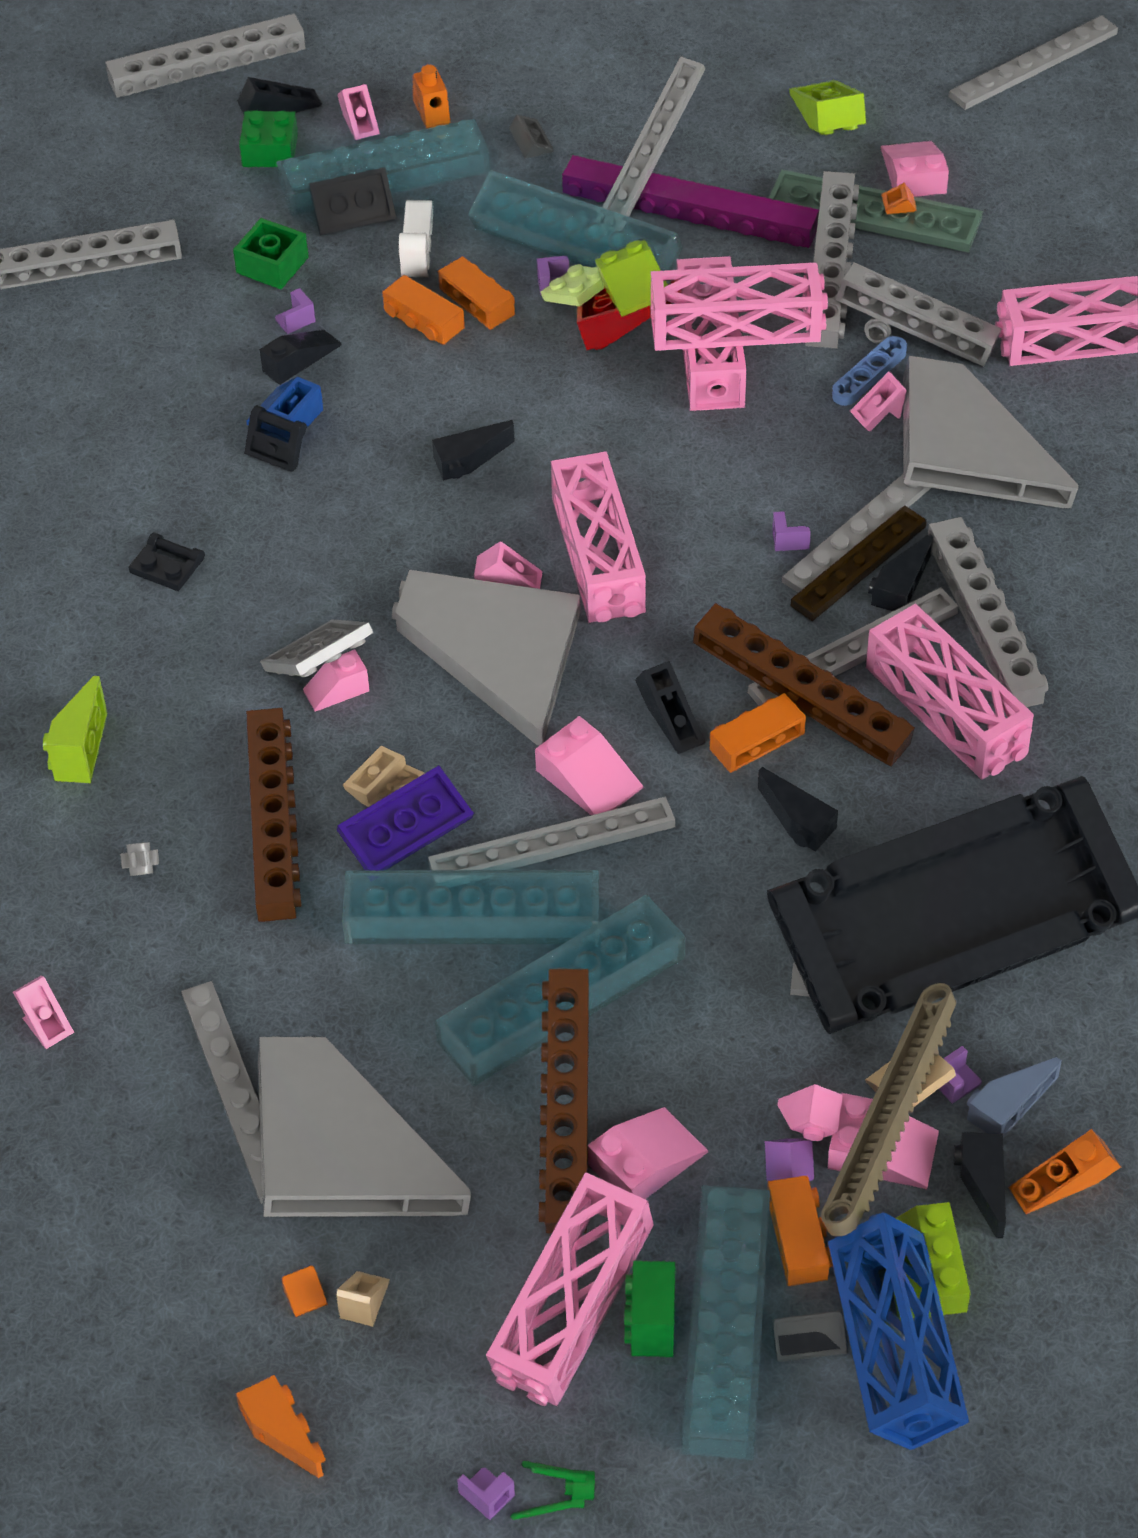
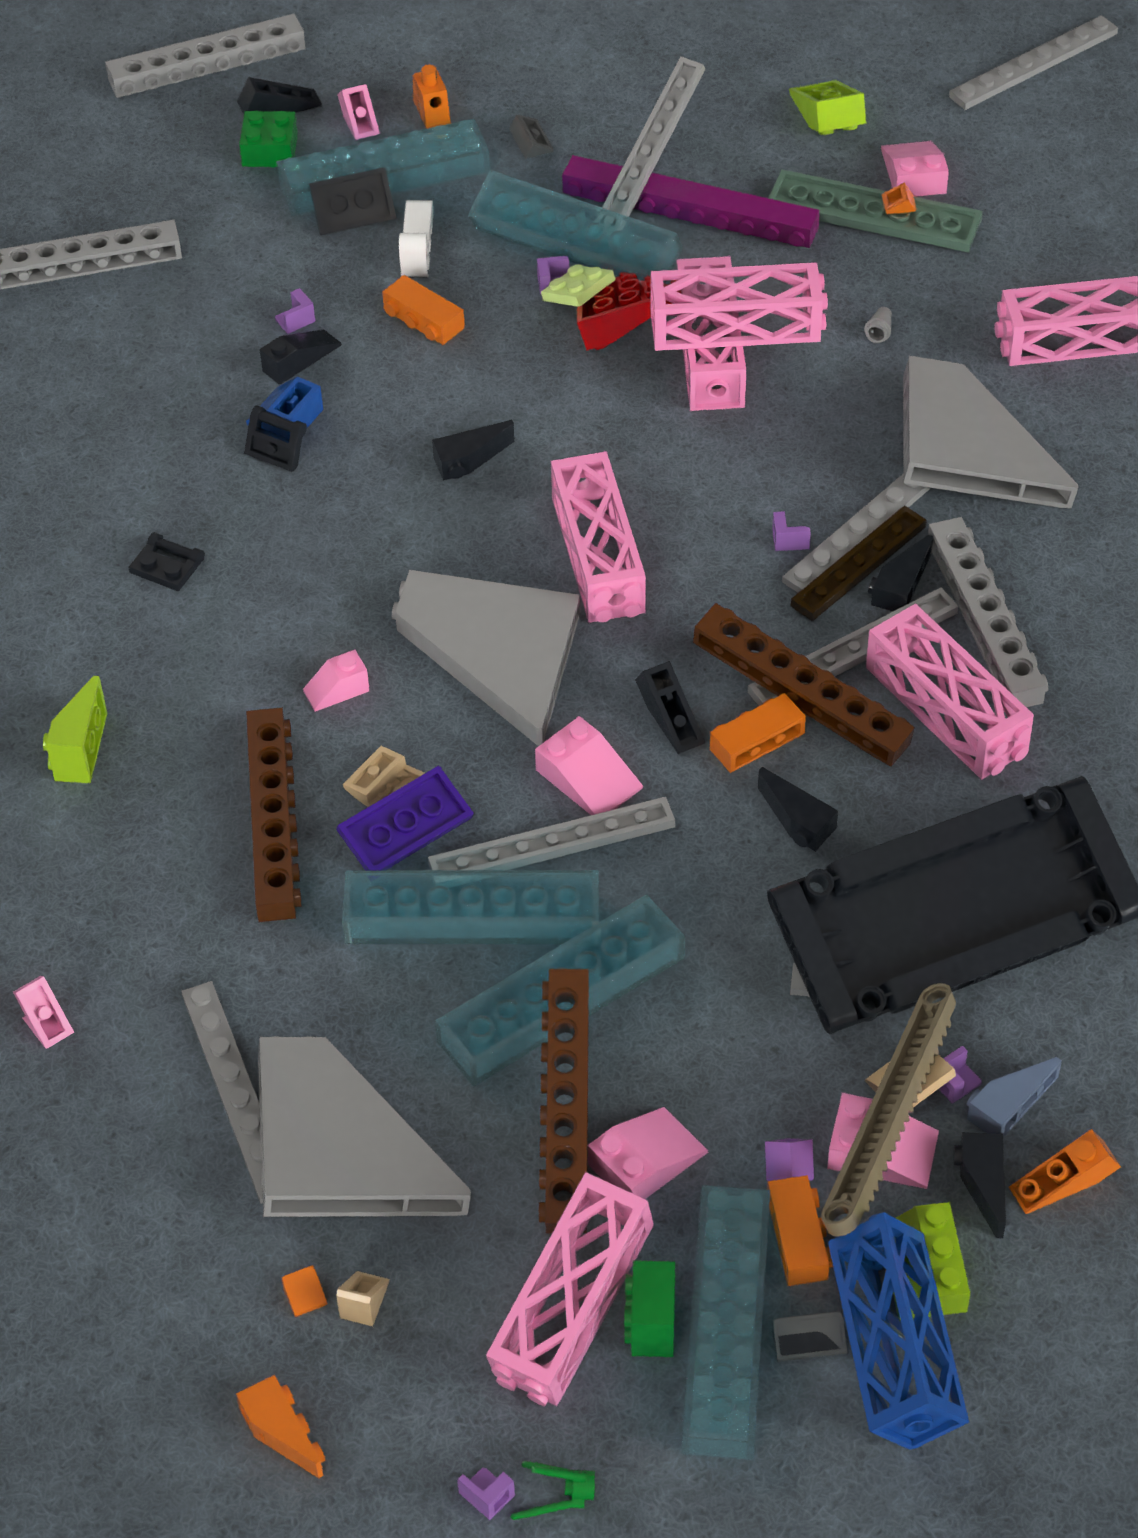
(139, 858): light grey gear -> none
(271, 253): green brick -> none
(317, 647): light grey plate -> none
(476, 292): orange brick -> none
(507, 567): bright pink slope -> none
(628, 276): lime slope -> none
(812, 1111): bright pink slope -> none
(834, 248): light grey brick -> none
(866, 369): medium blue beam -> none
(883, 398): bright pink slope -> none
(918, 314): light grey brick -> none

